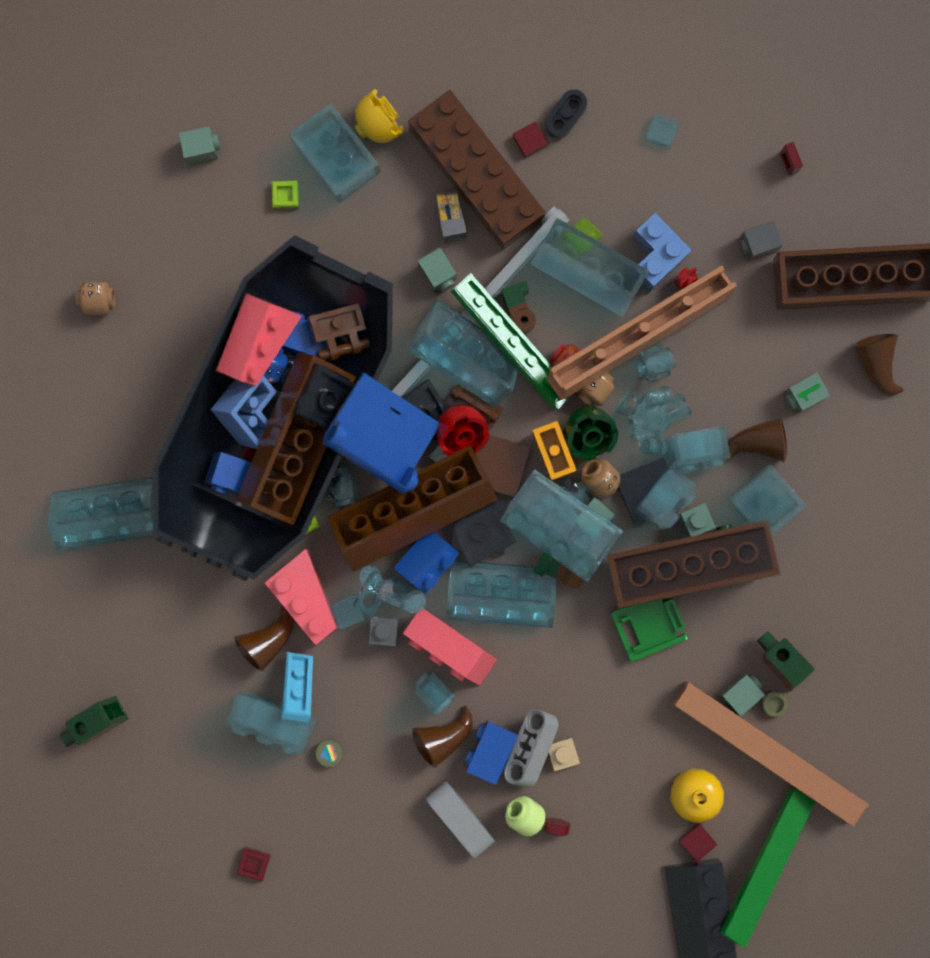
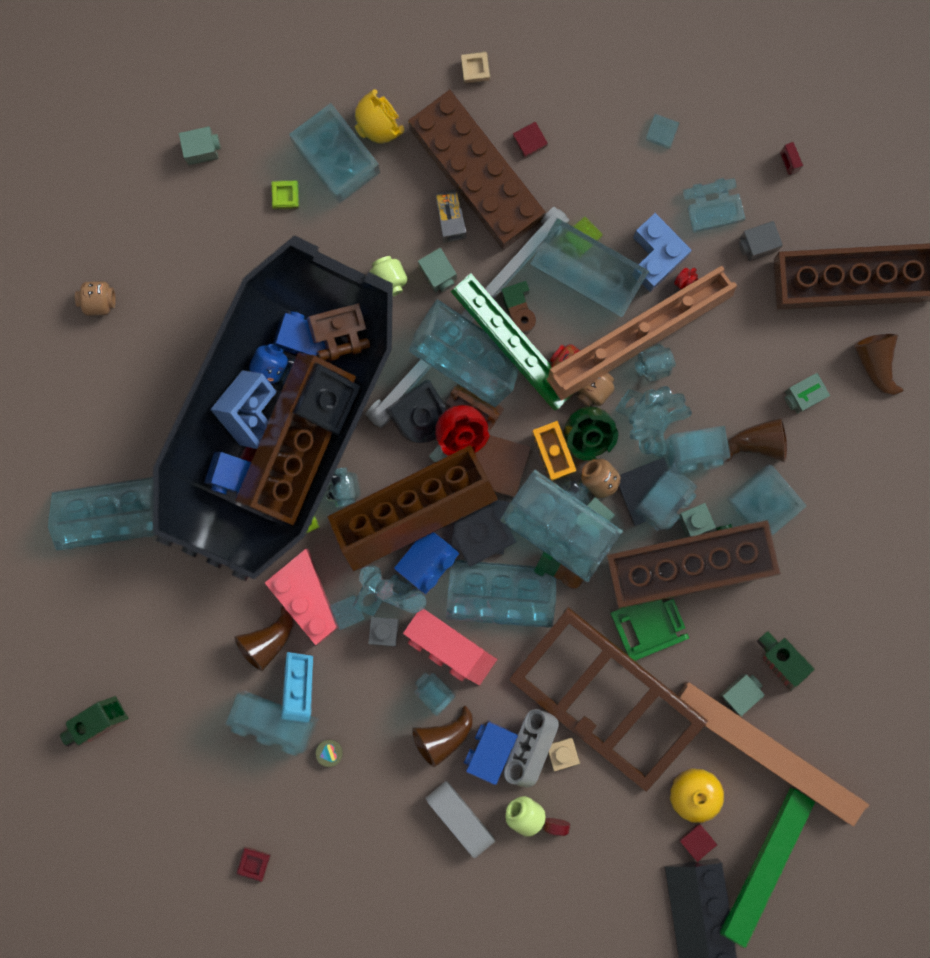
(256, 339): coral wedge -> none
(380, 438): blue door -> none
(392, 271): none -> yellowish green head
(475, 67): none -> tan plate
(565, 115): black plate -> none
(585, 727): none -> reddish brown door
(715, 212): none -> clear light blue plate
(774, 704): olive tile -> none

